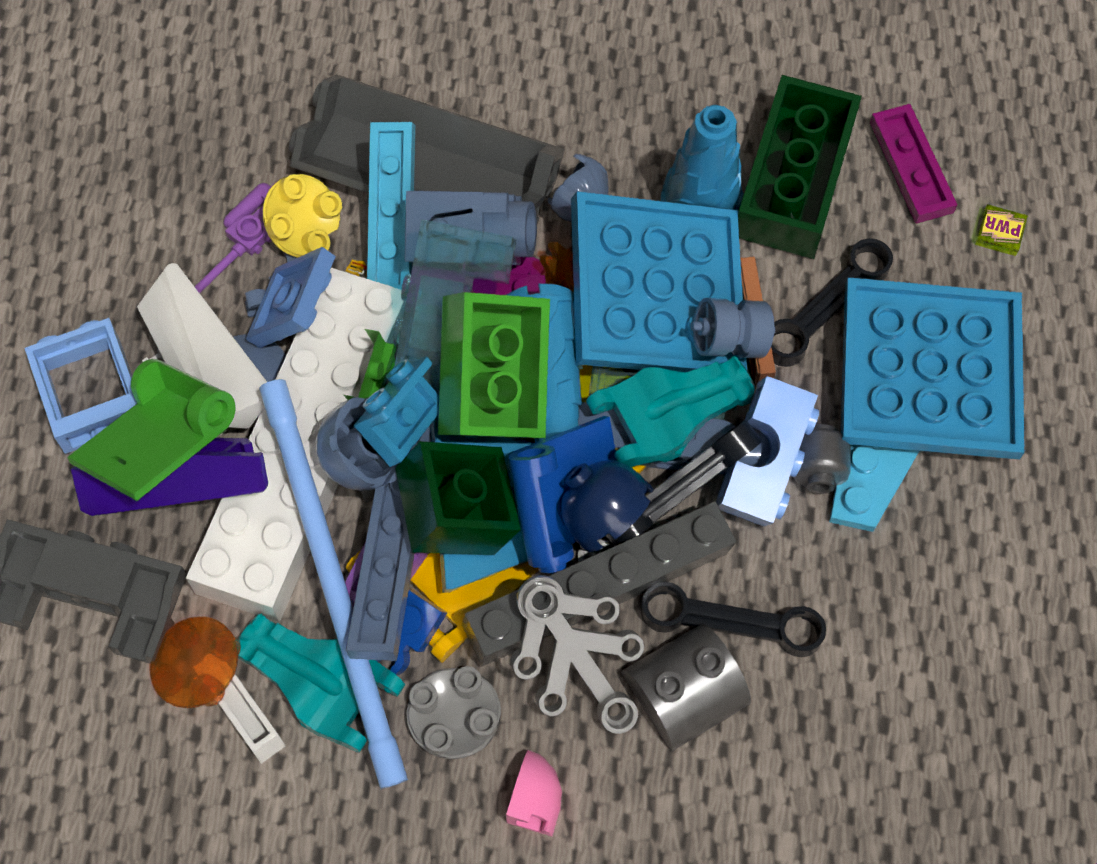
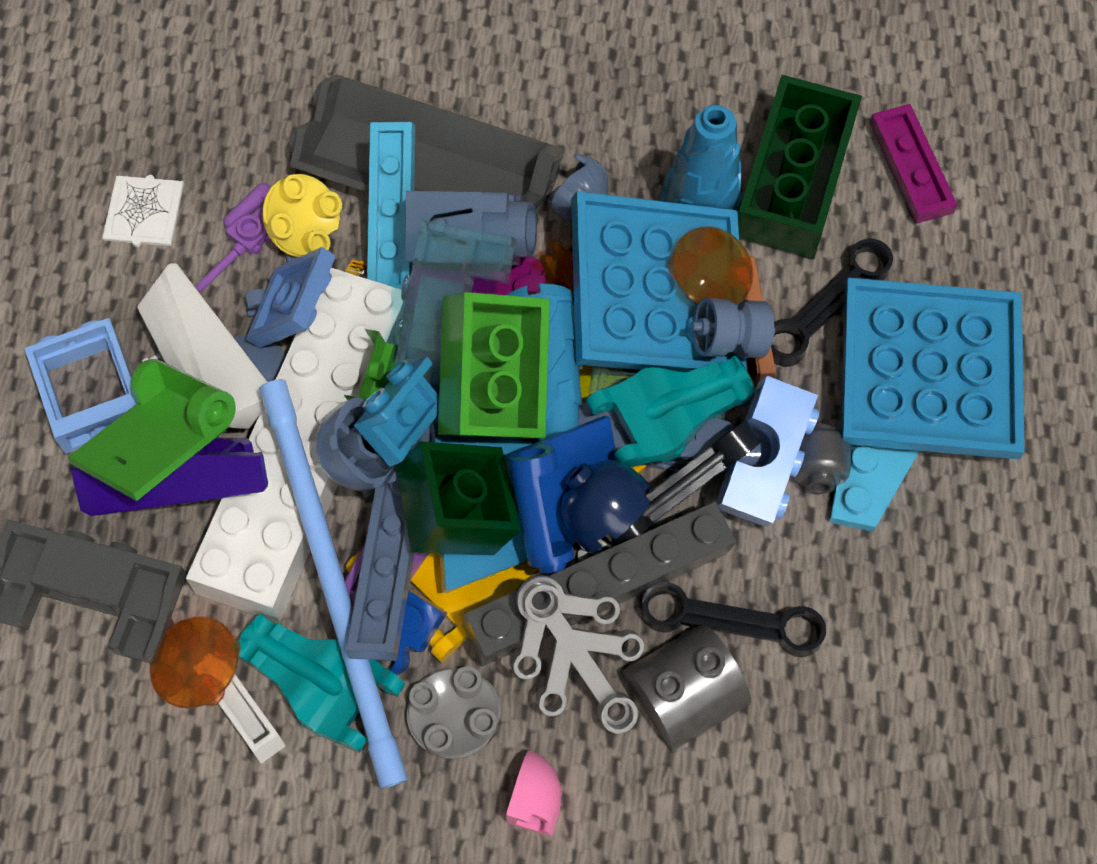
(143, 210): none -> white piece
(711, 265): none -> clear orange dish
(1001, 230): tile -> none

